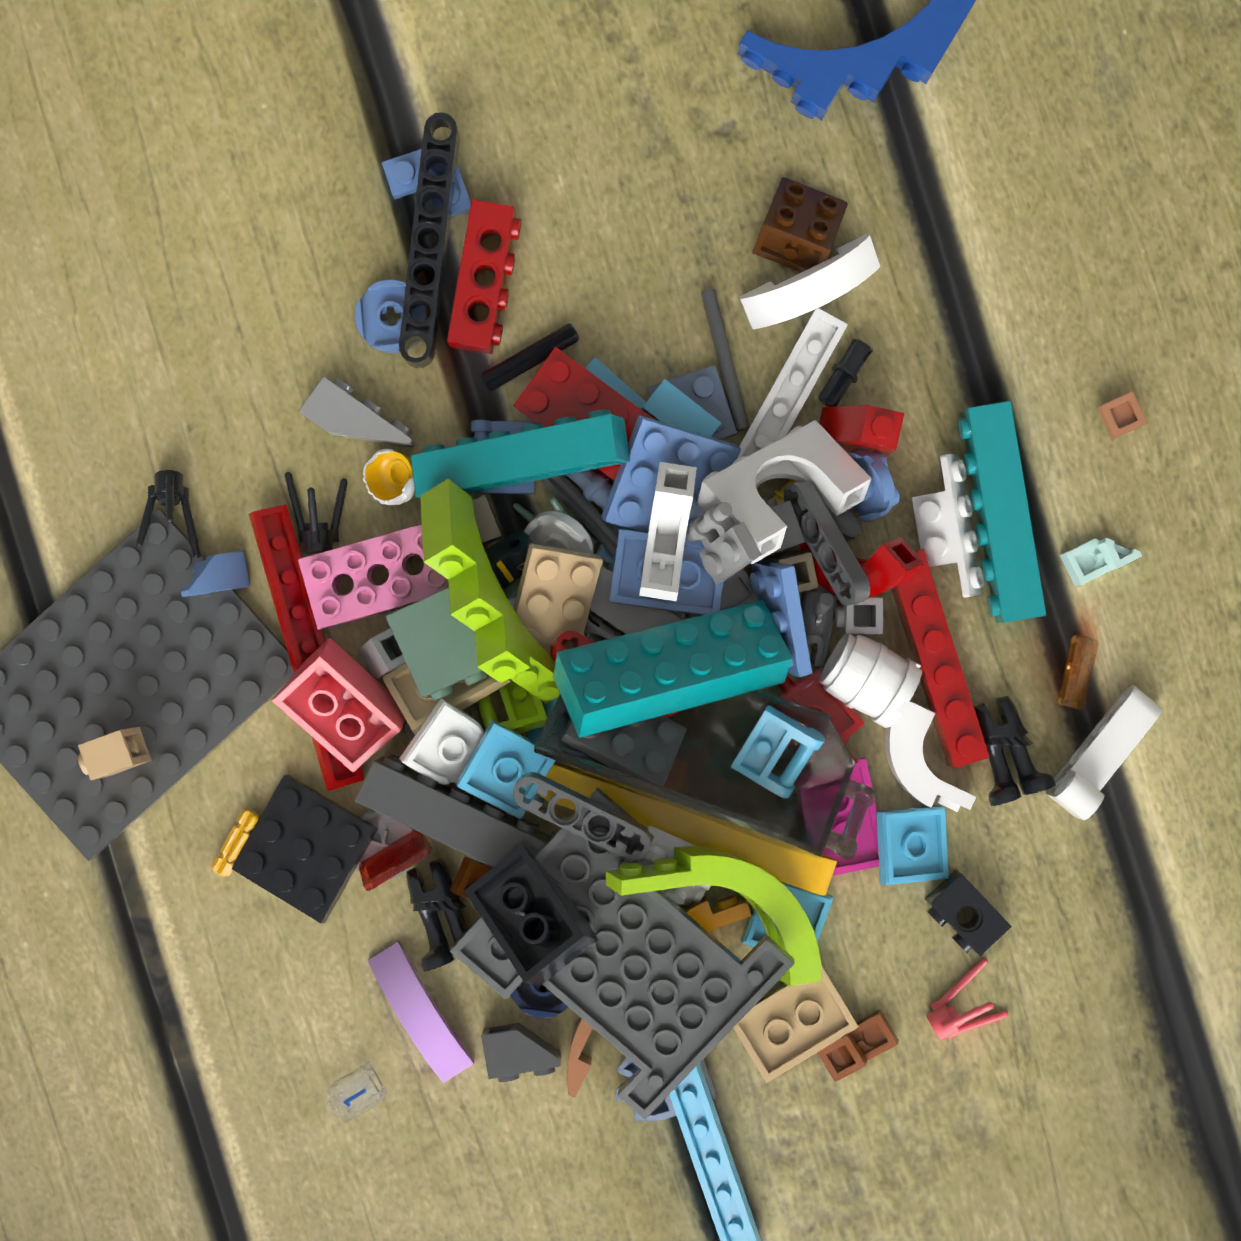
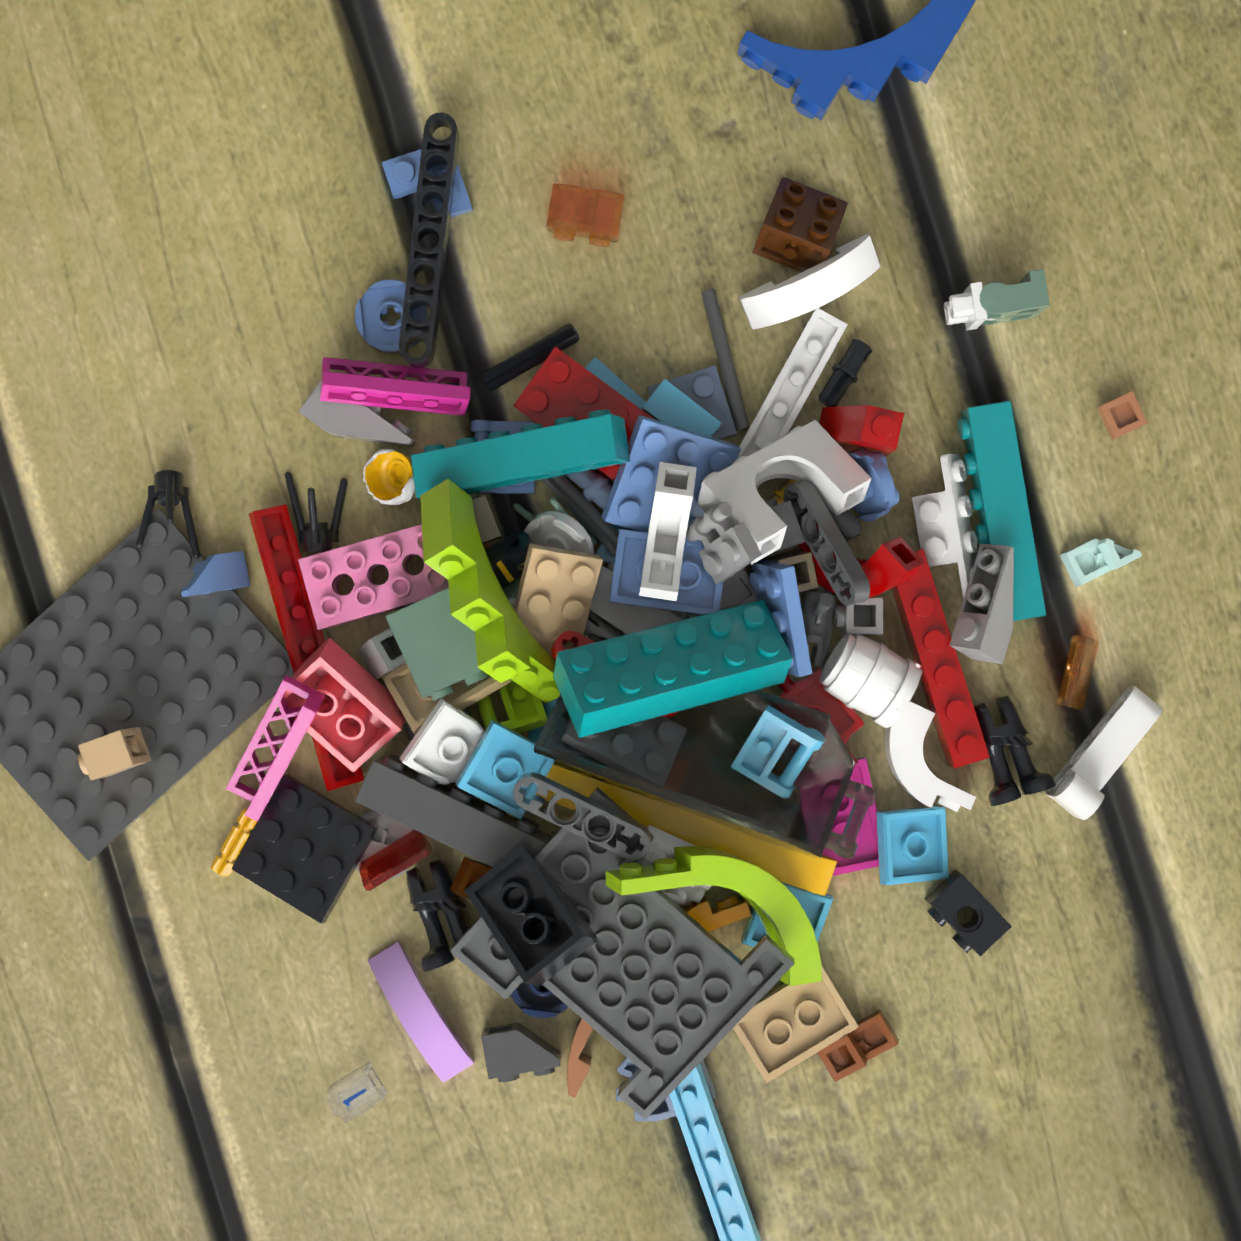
(281, 756): none -> fence
(391, 391): none -> dark pink fence
(483, 221): red brick -> none
(585, 214): none -> clear orange brick
(947, 1021): coral plant -> none
(987, 607): none -> light grey slope
(998, 302): none -> sand green hips

